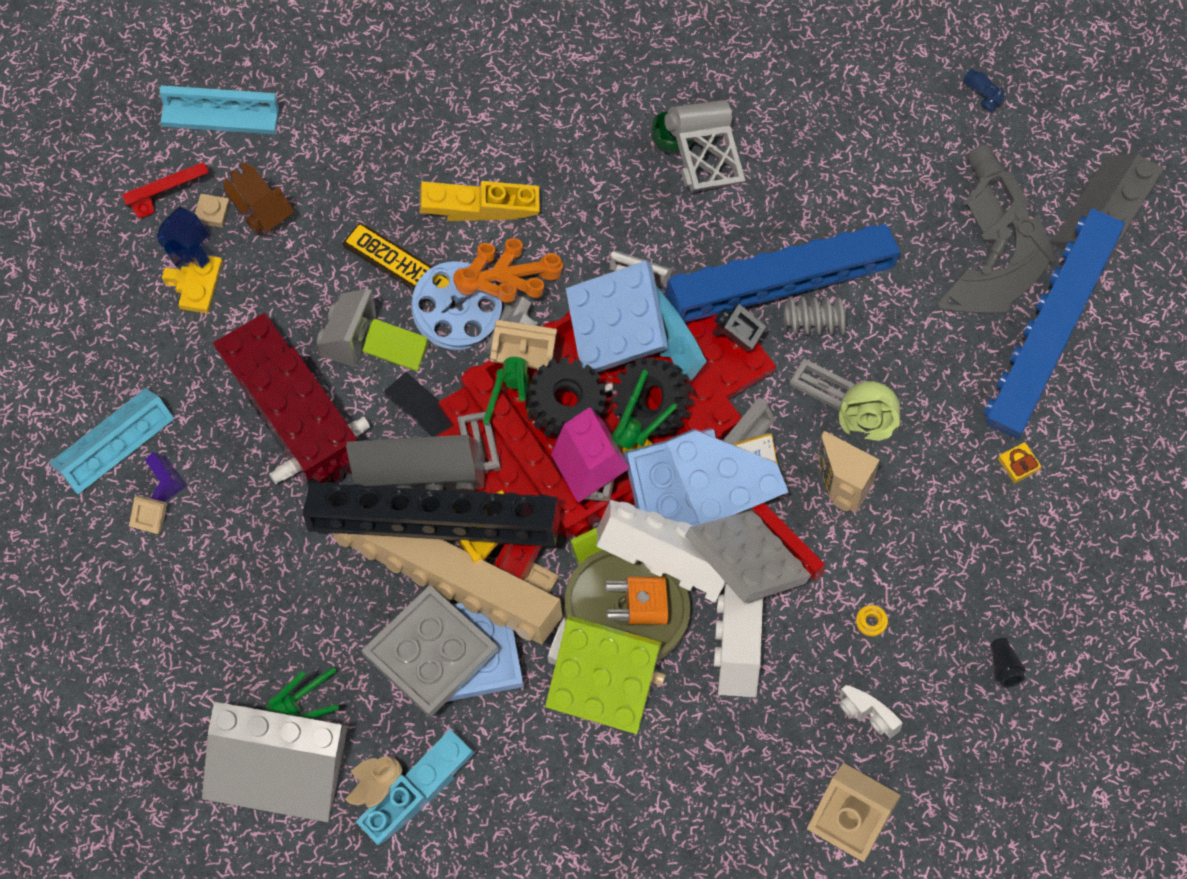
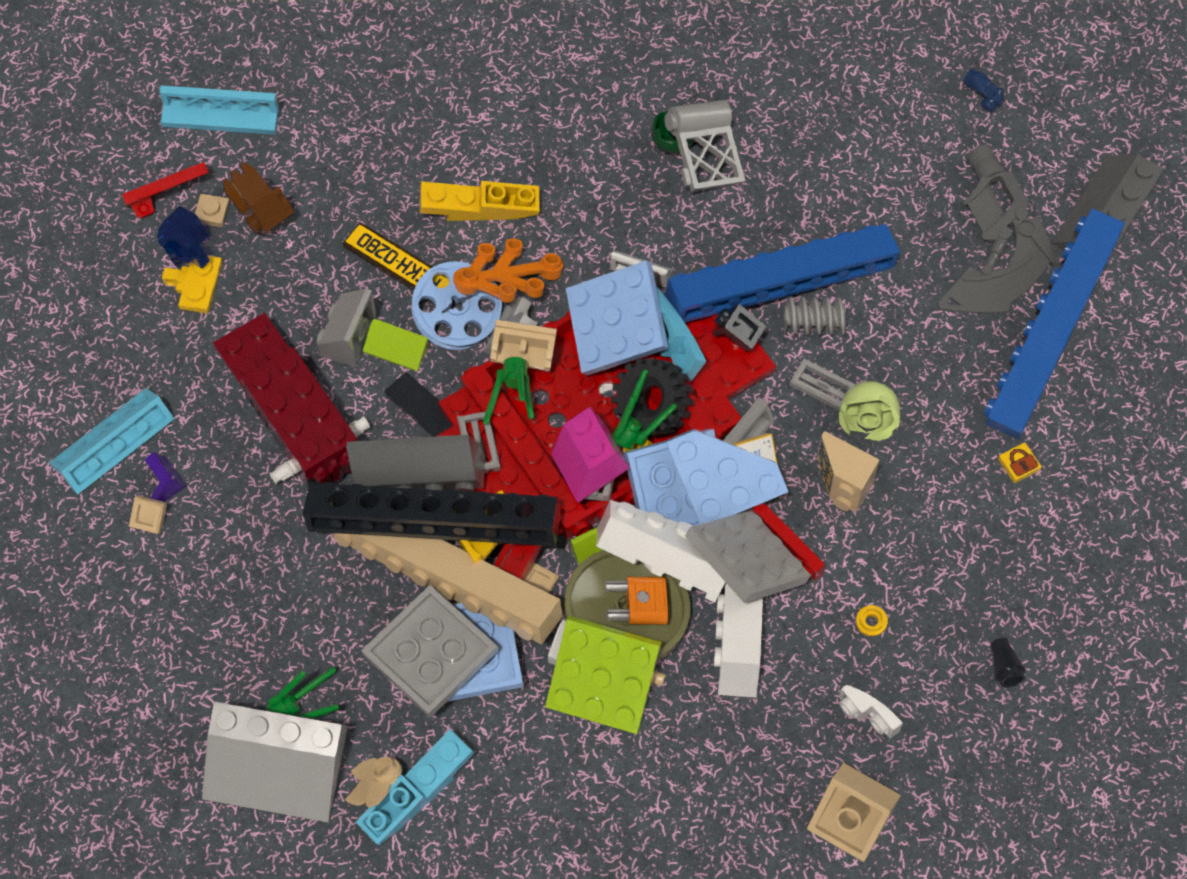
(562, 376): black tyre -> none

